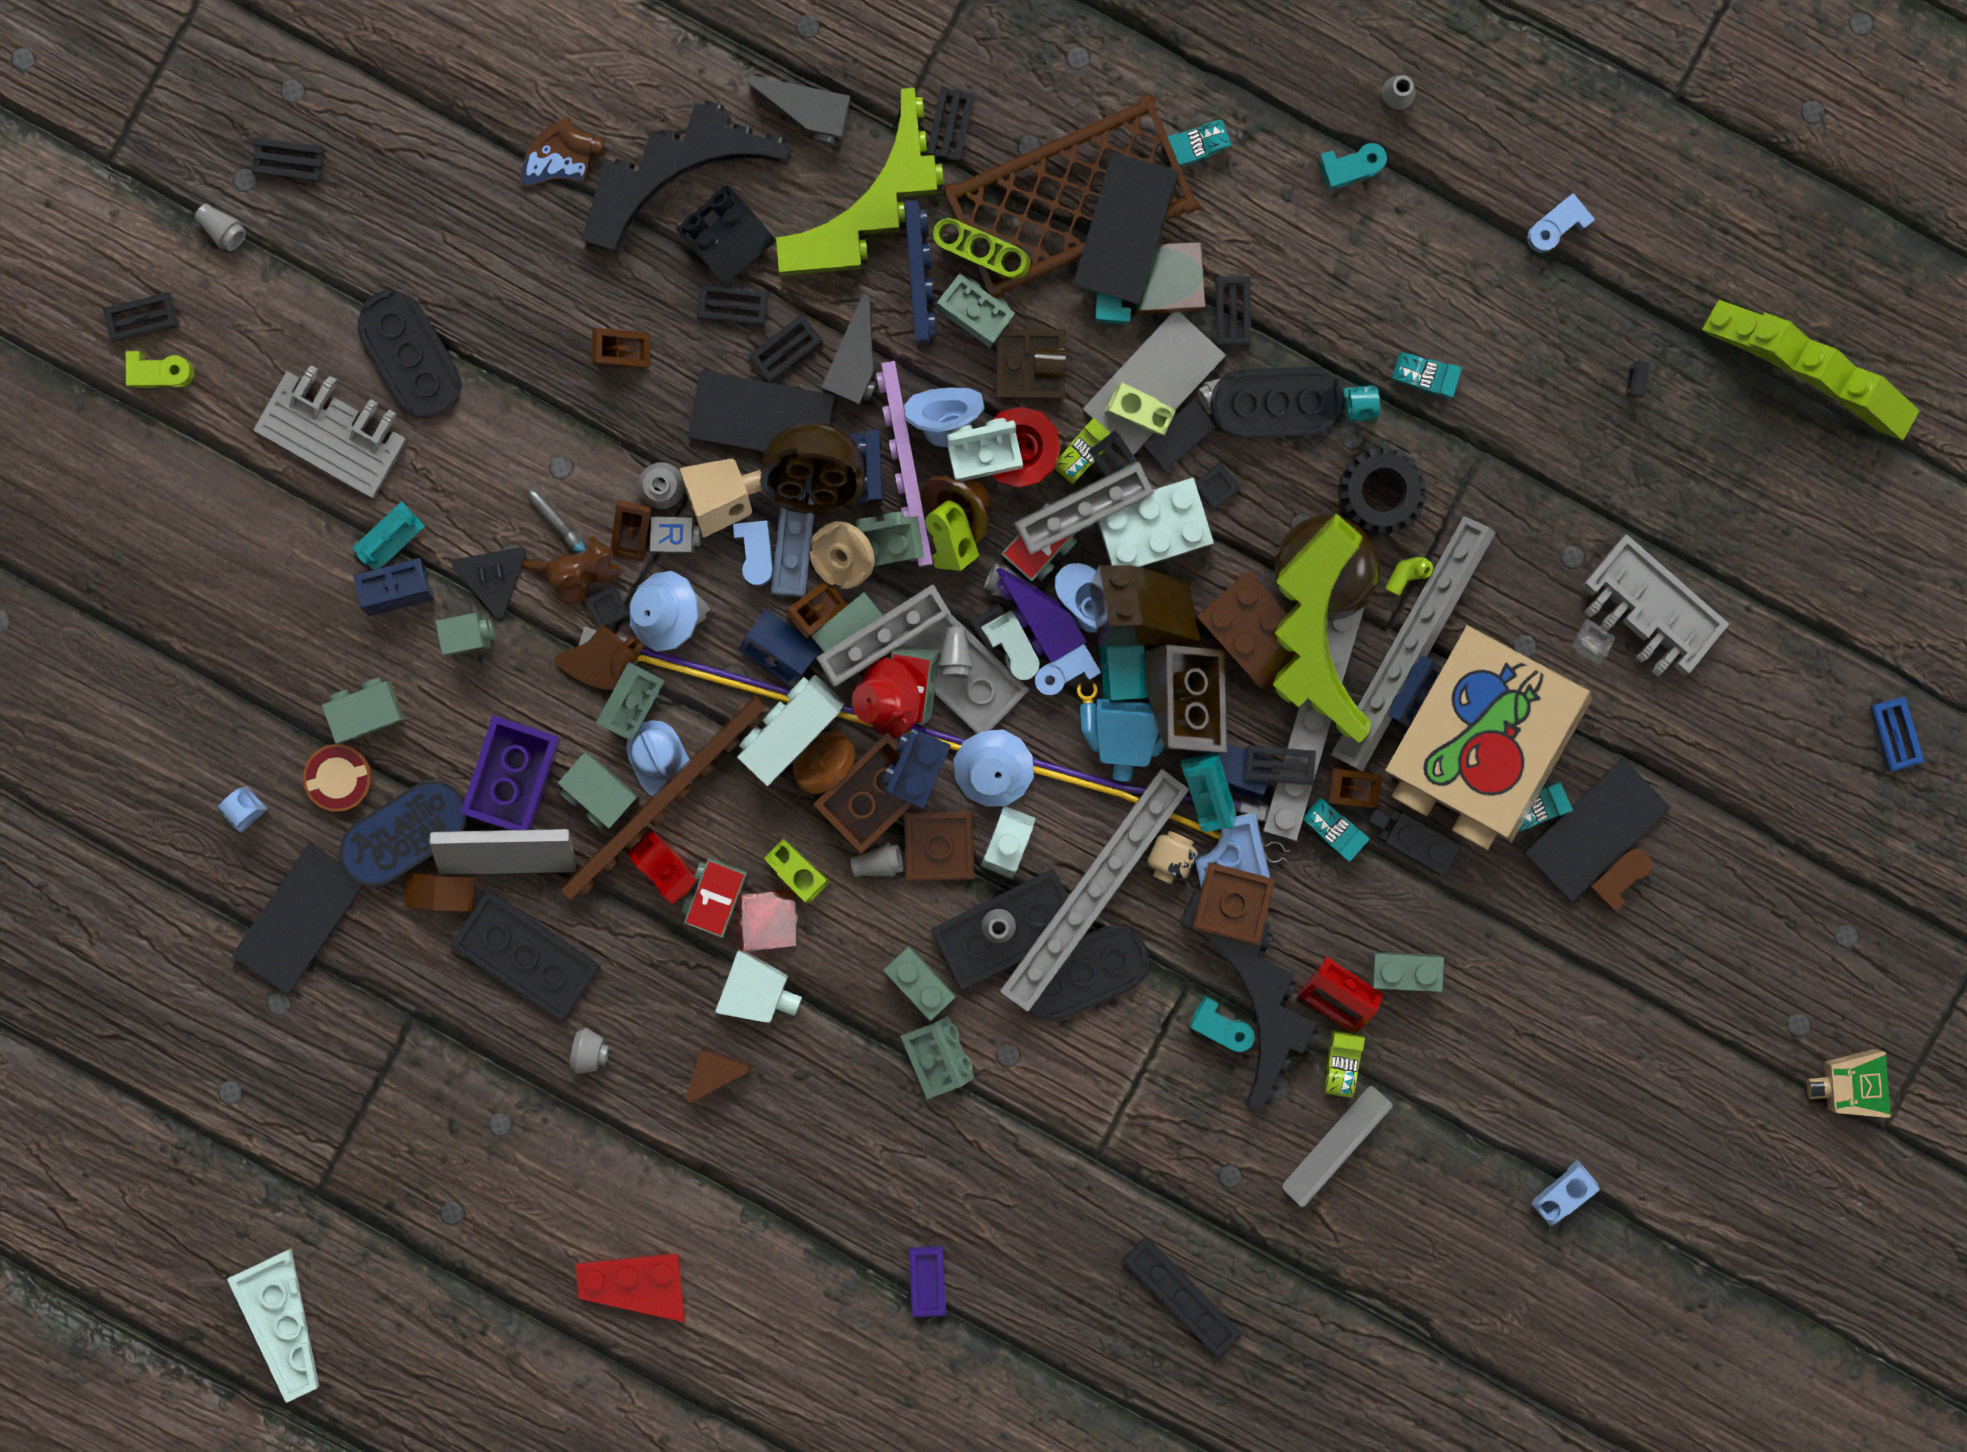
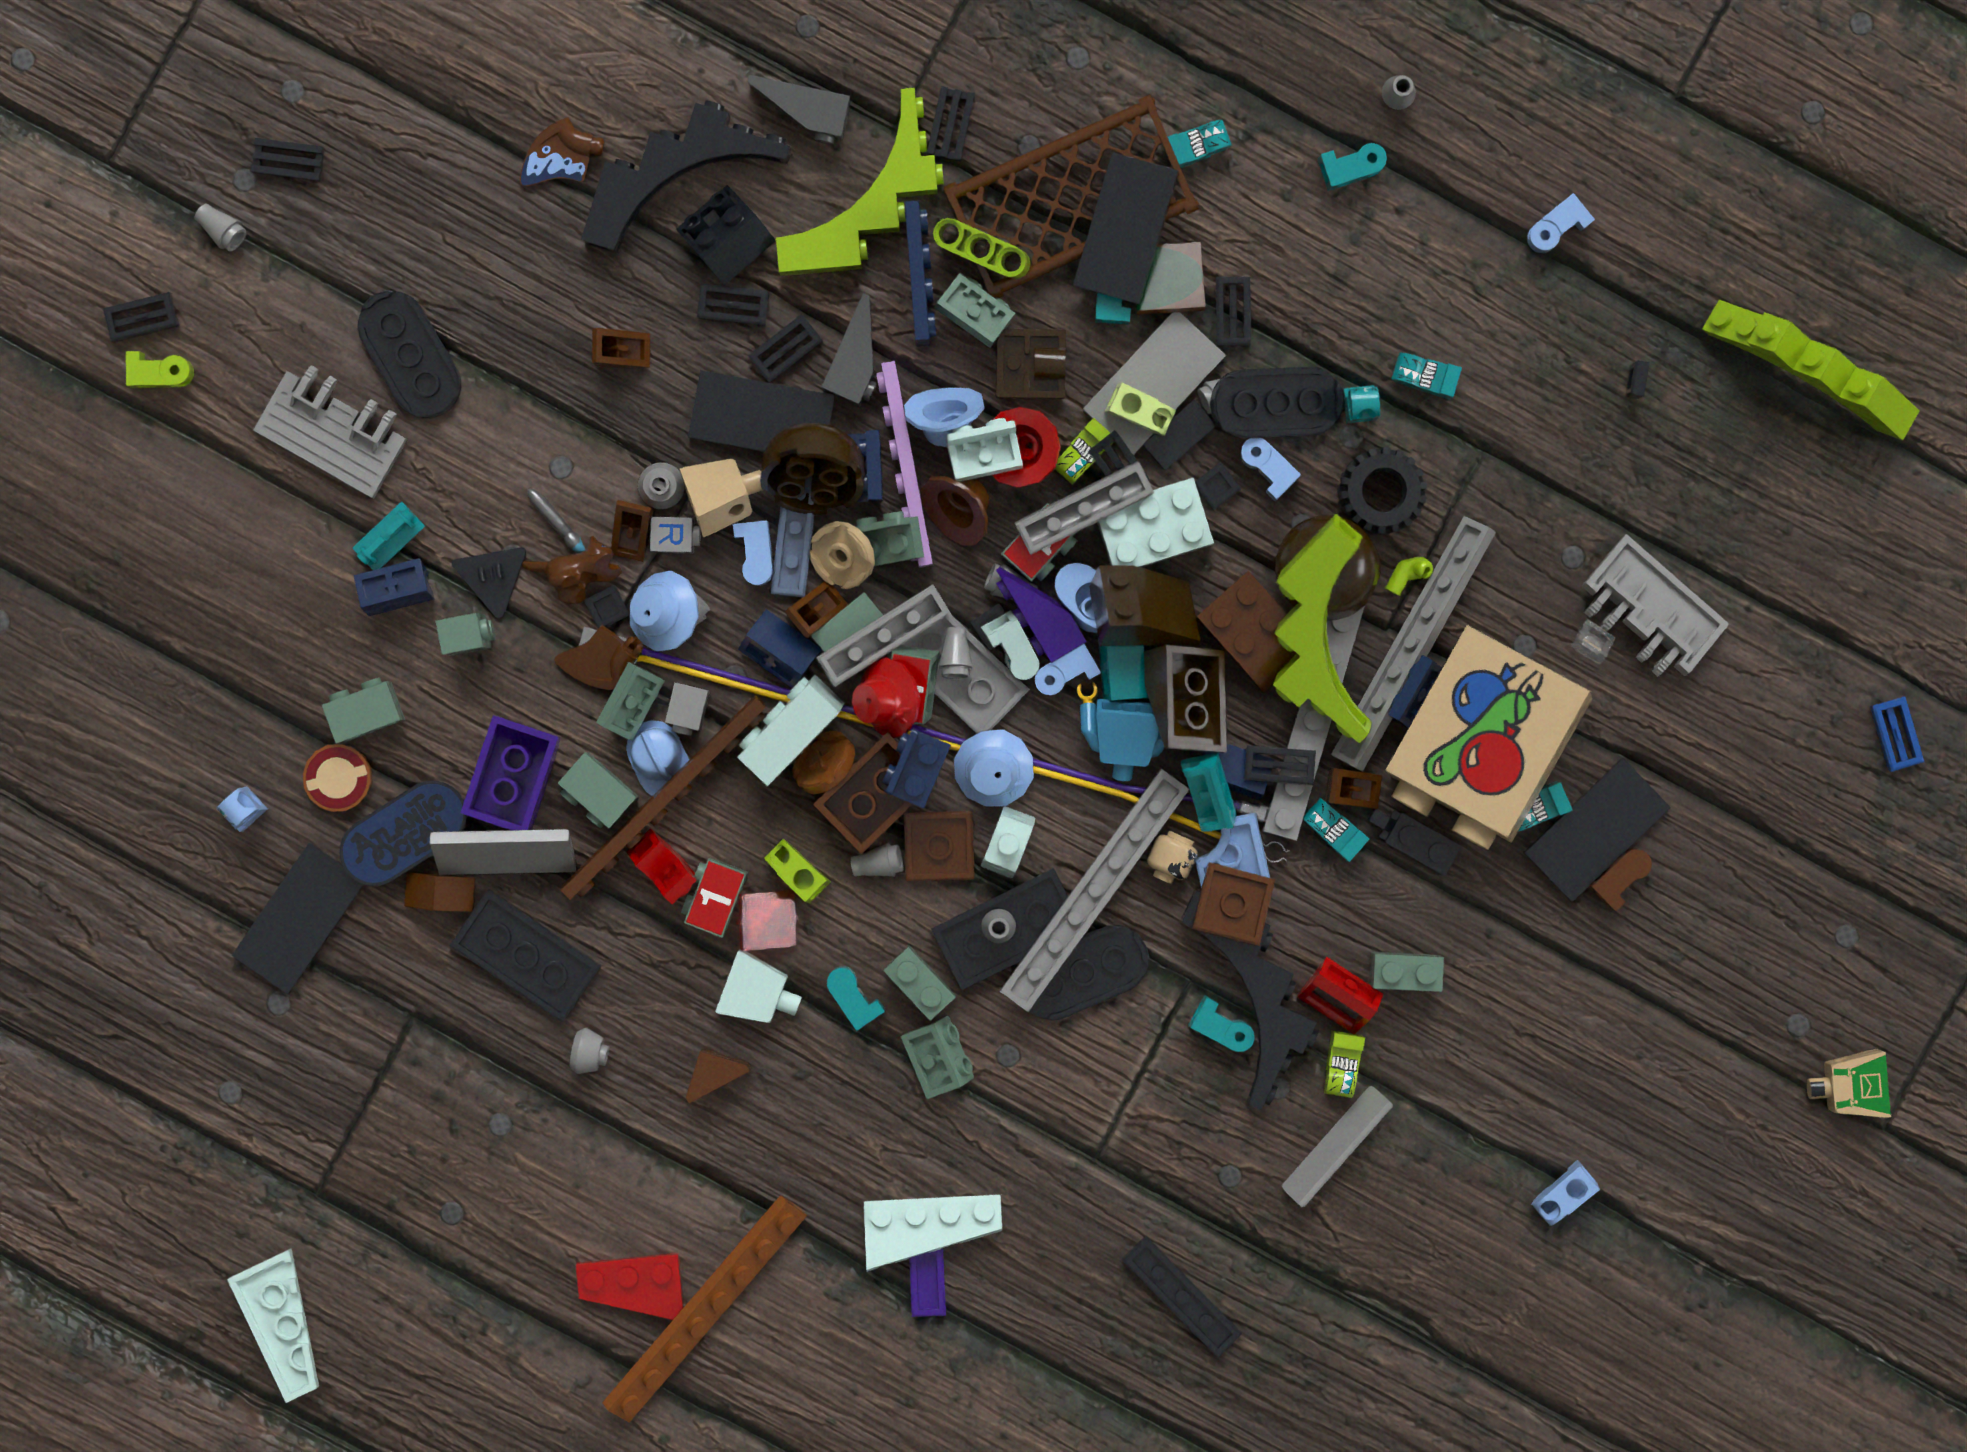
(687, 708): none -> light grey brick
(704, 1309): none -> dark orange plate
(843, 986): none -> teal leg
(919, 1226): none -> light aqua wing
(951, 537): lime leg -> none
(1260, 455): none -> light blue leg

